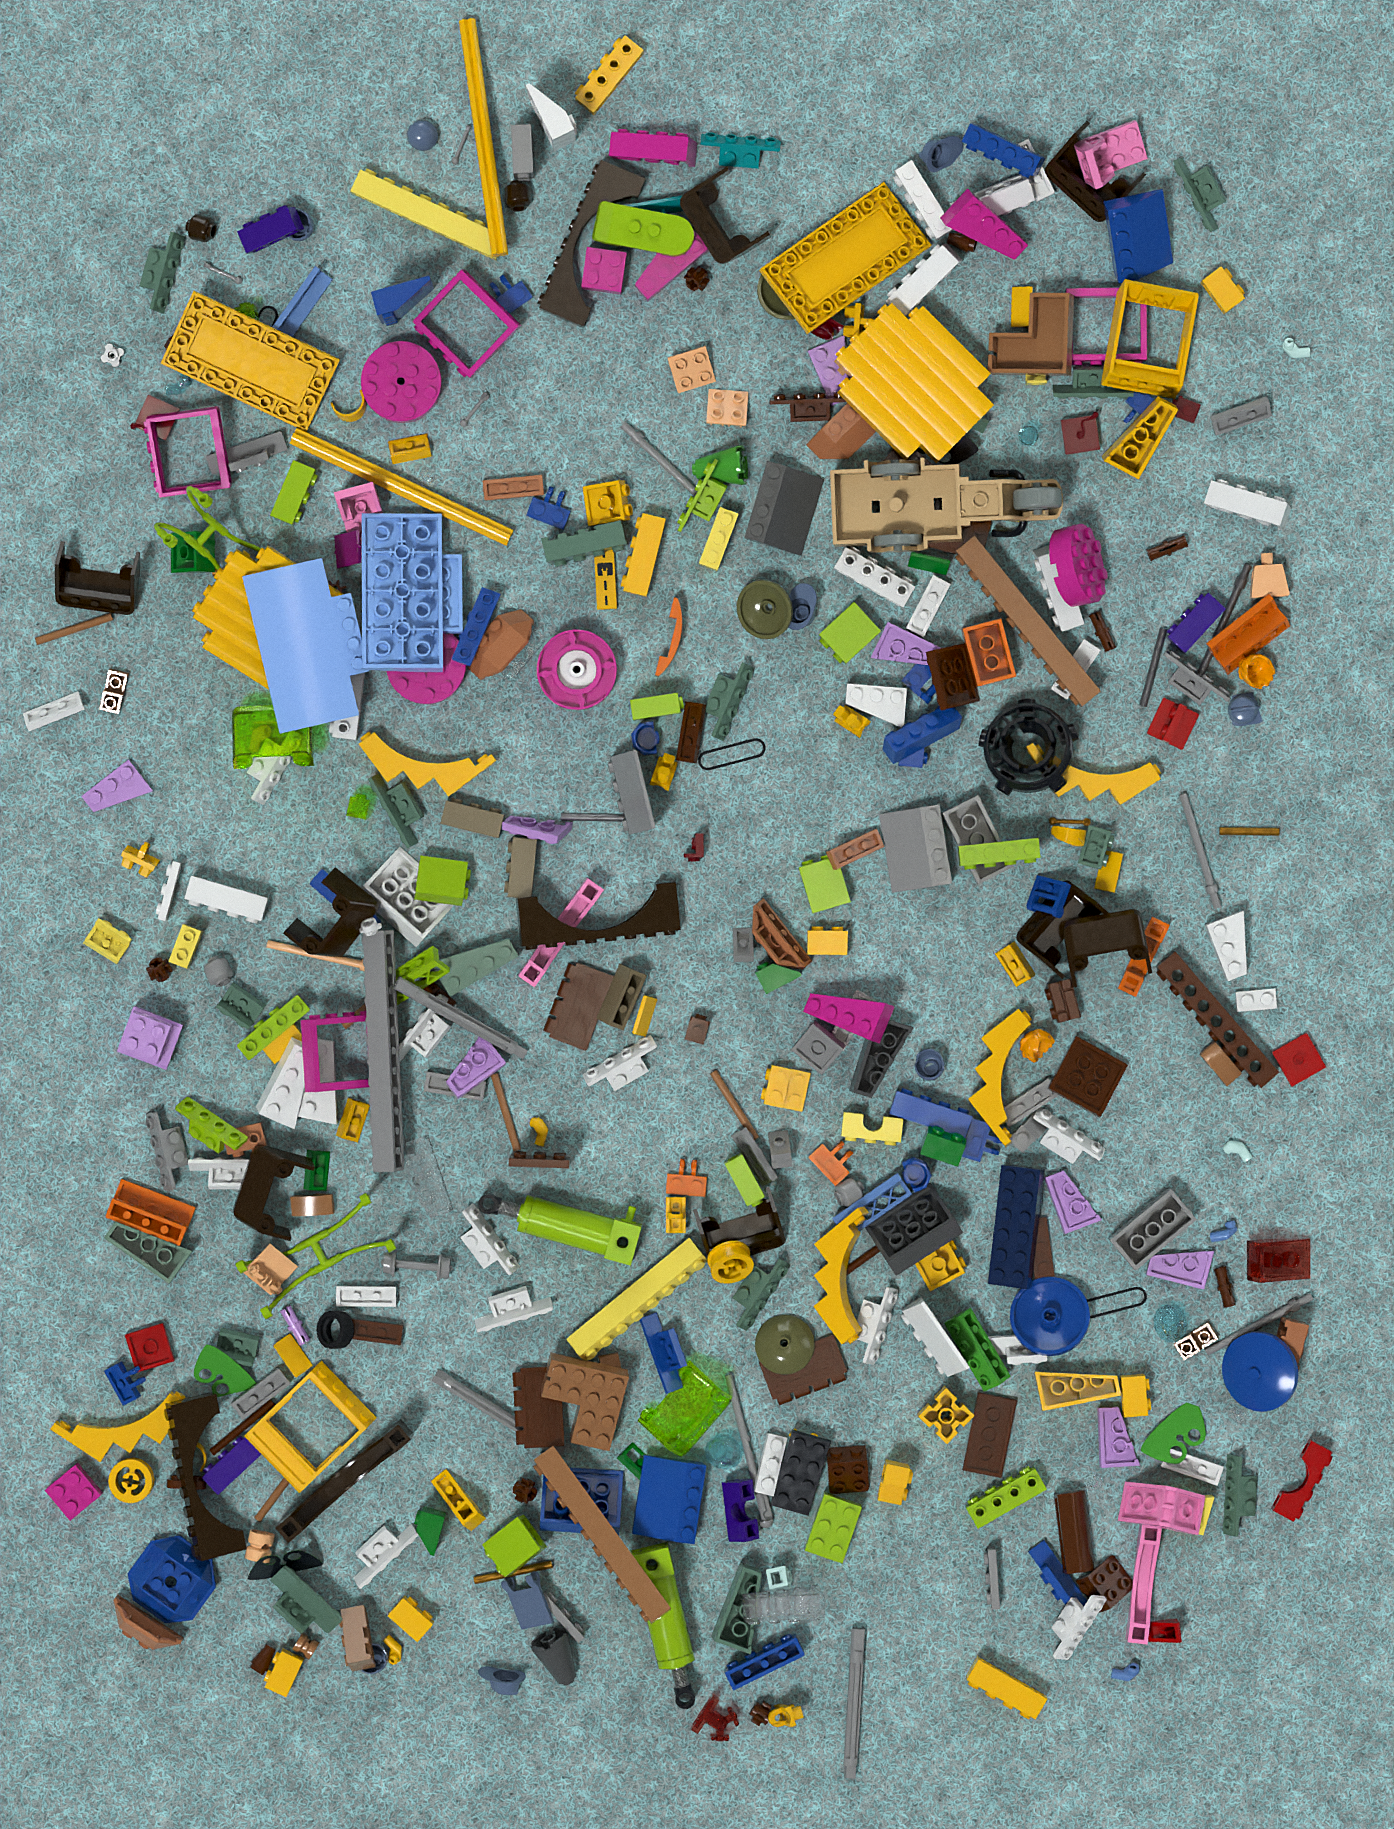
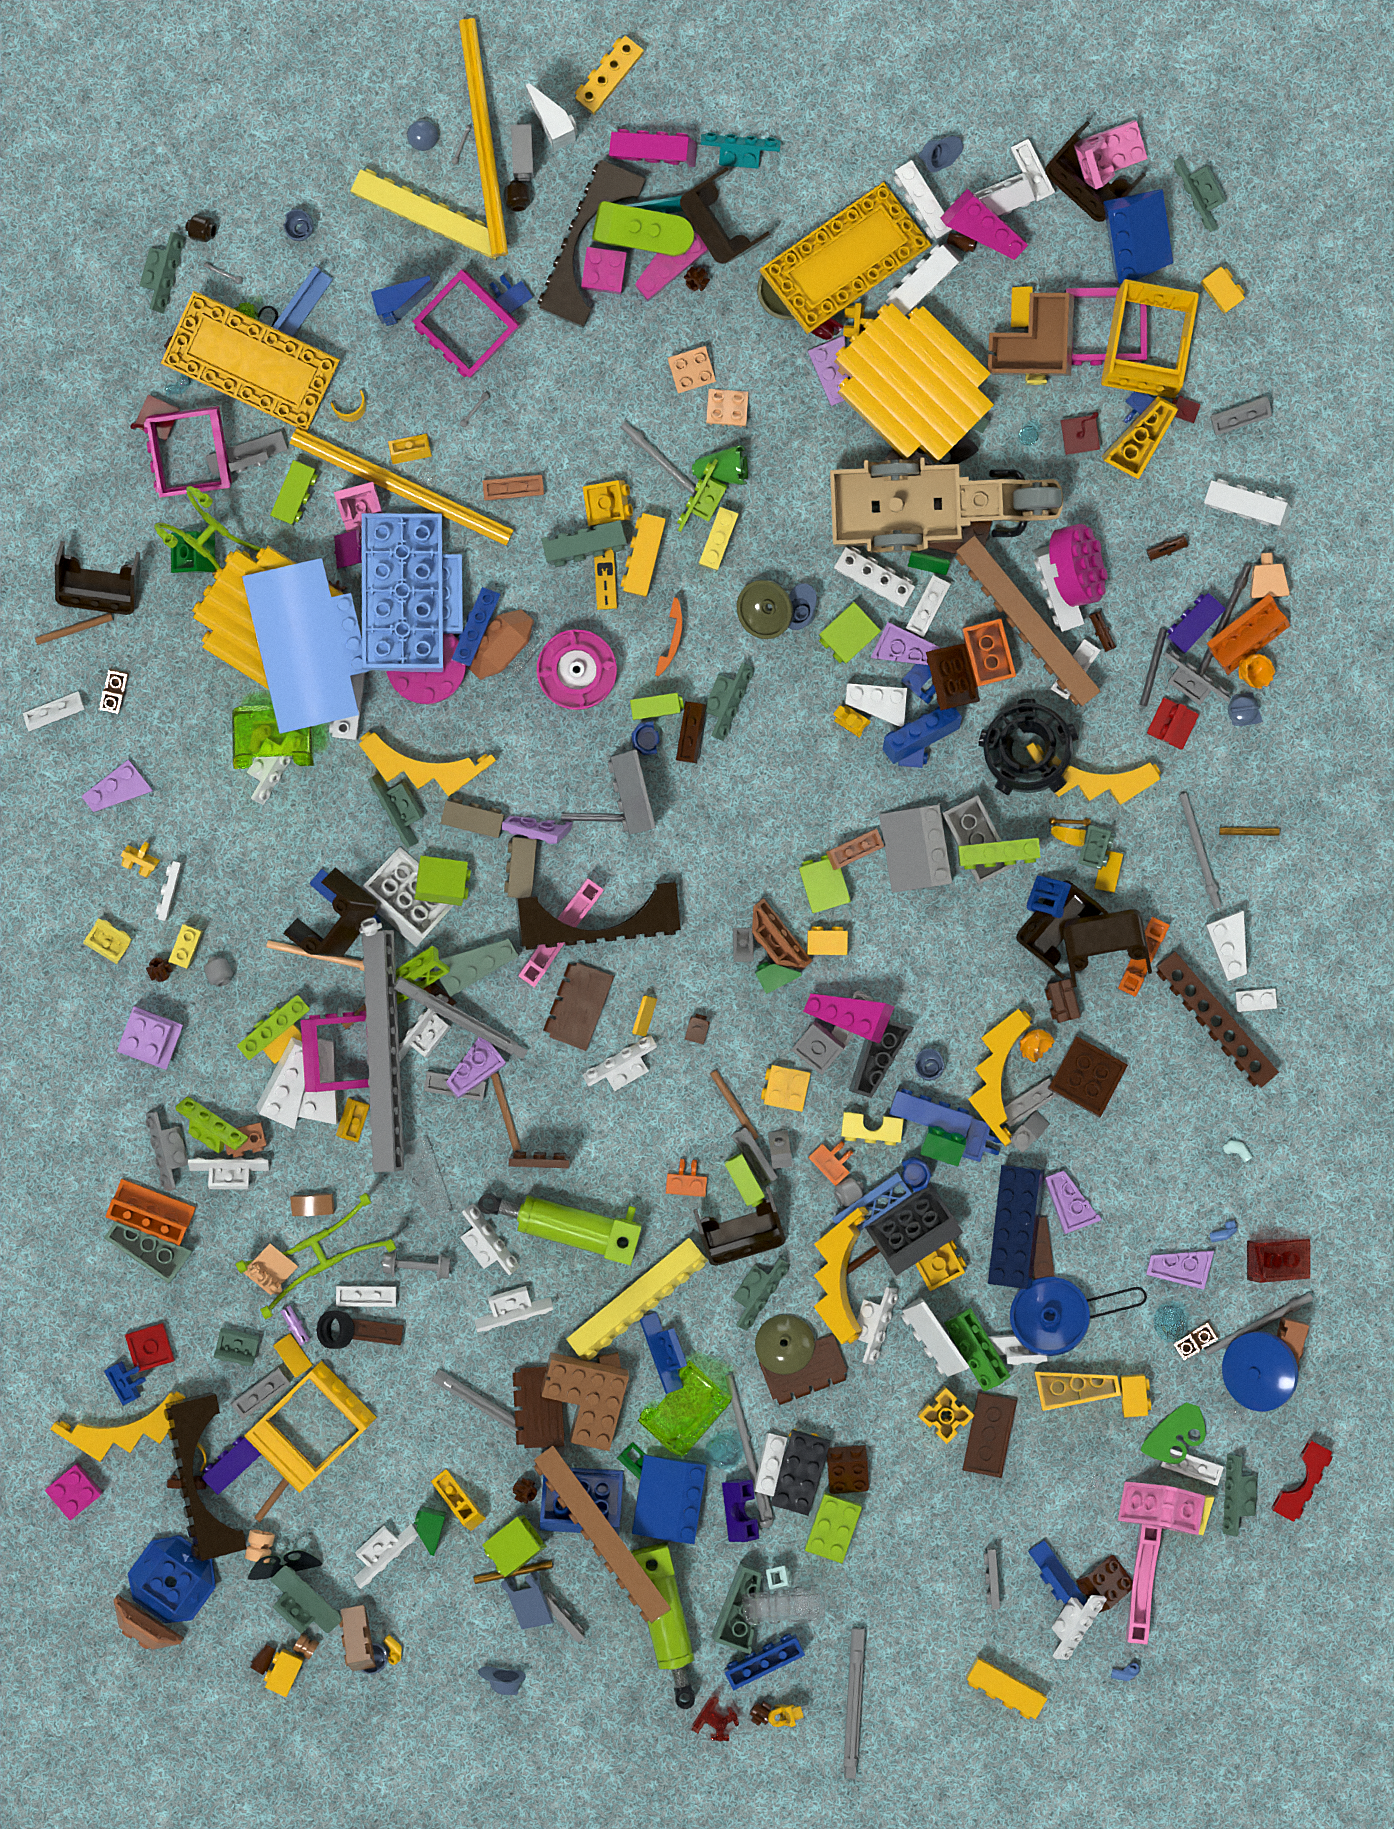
(117, 355): white plate -> none
(133, 1464): yellow wheel -> none
(221, 1363): bright green piece -> none
(226, 898): white brick -> none
(240, 1006): sand green bracket -> none
(242, 1427): reddish brown bar -> none
(256, 1184): dark brown windscreen -> none
(270, 229): dark purple brick -> none
(317, 1179): green slope -> none
(344, 1479): dark brown arch -> none
(358, 806): clear neon green brick -> none
(406, 401): dark pink piece -> none
(411, 1618): yellow brick -> none
(541, 1130): yellow arm -> none
(547, 512): blue hinge -> none
(556, 1655): dark grey cone -> none
(621, 997): dark tan brick -> none
(664, 771): yellow hips -> none
(676, 1222): yellow hips -> none
(698, 845): dark red bracket -> none
(728, 746): black piece -> none
(730, 1262): yellow wheel -> none
(784, 508): dark grey slope -> none
(807, 407): reddish brown bracket -> none
(841, 435): nougat wedge -> none
(894, 1481): yellow brick -> none
(1003, 149): blue brick -> none
(1005, 1497): lime brick -> none
(1015, 964): yellow slope -> none
(1064, 1139): white bracket -> none
(1074, 1531): reddish brown brick -> none
(1087, 383): sand green bracket -> none
(1114, 1442): lavender wing -> none
(1152, 1229): light grey brick -> none
(1165, 1631): red slope -> none
(1220, 1063): medium nougat slope -> none
(1224, 1286): reddish brown pin -> none
(1293, 350): light aqua arm -> none
(1298, 1059): red plate -> none

